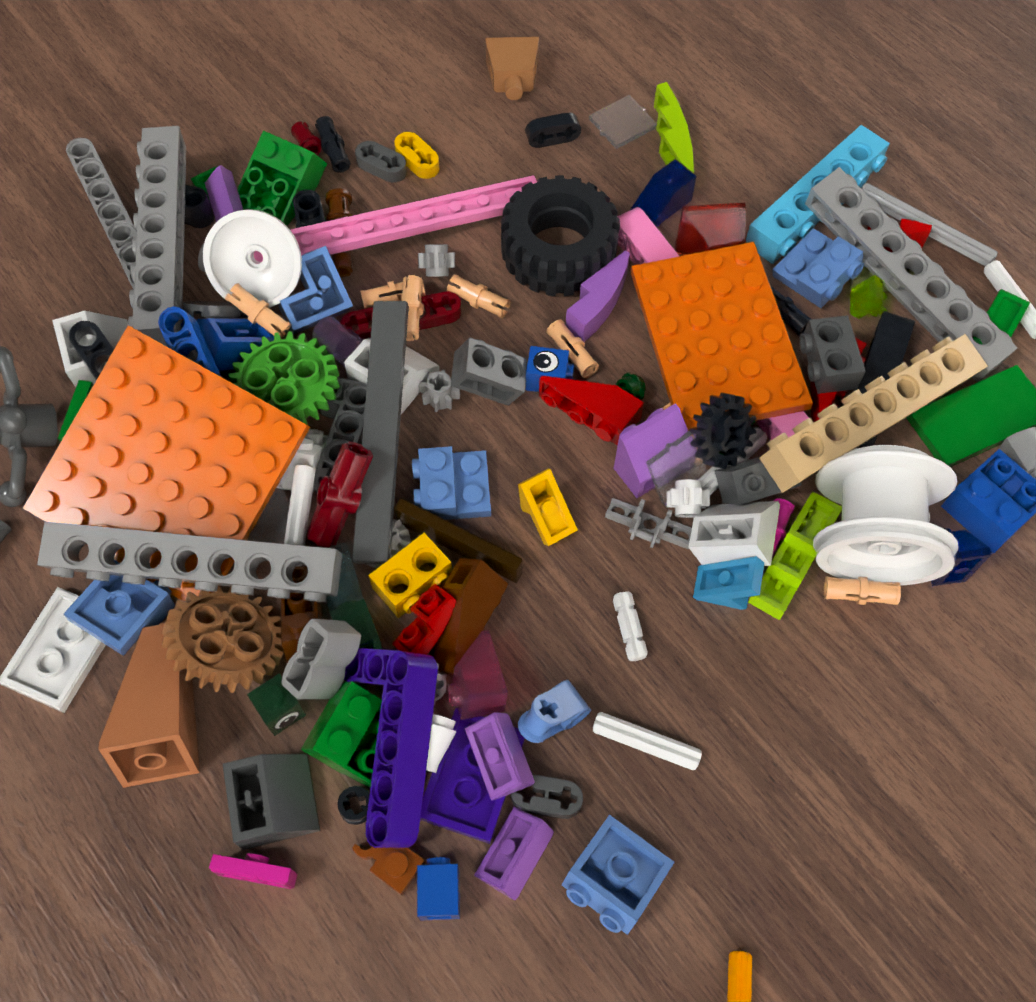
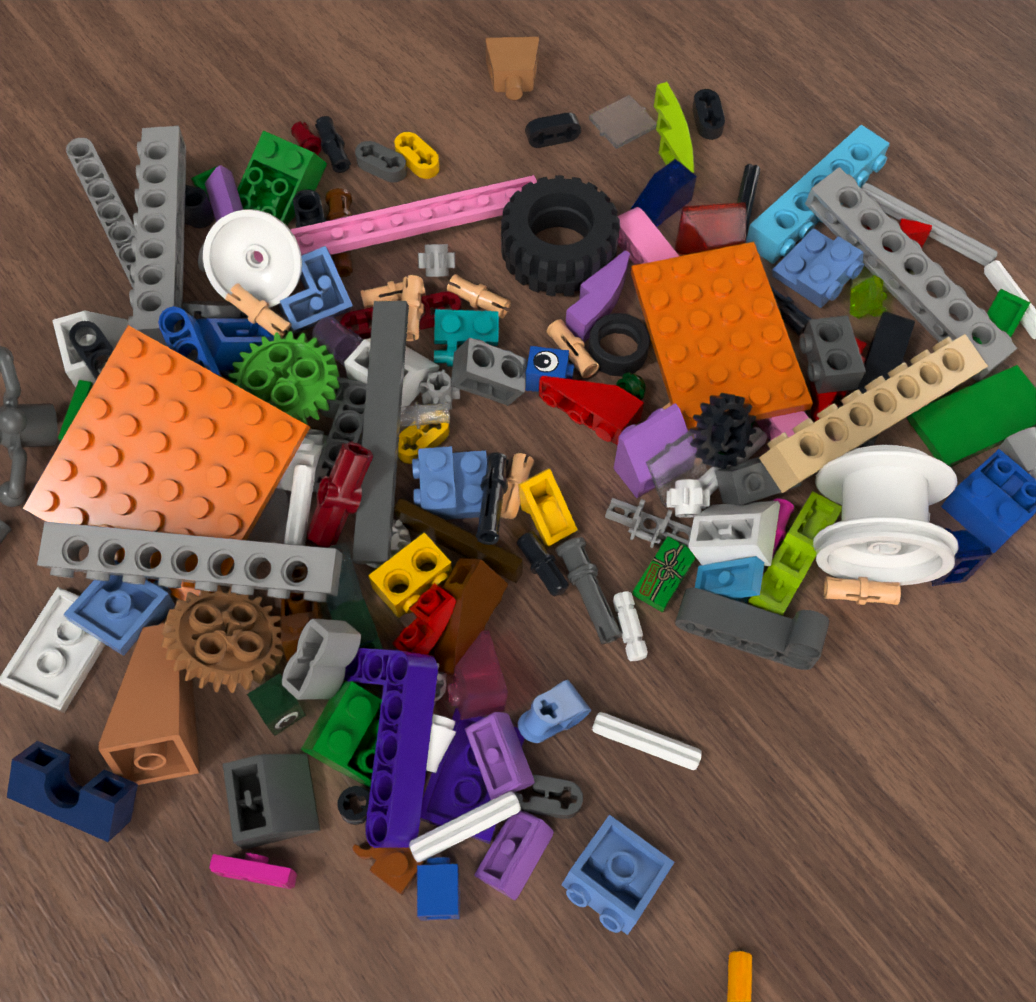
(44, 783): none -> dark blue arch
(422, 437): none -> yellow beam
(424, 414): none -> clear axle
(456, 326): none -> teal plate
(464, 826): none -> white axle
(494, 487): none -> black pin
(518, 473): none -> light nougat axle
(542, 564): none -> black axle
(583, 575): none -> dark grey pin
(619, 324): none -> black tyre
(664, 574): none -> green tile
(714, 113): none -> black beam
(748, 189): none -> black axle
(754, 630): none -> dark grey beam

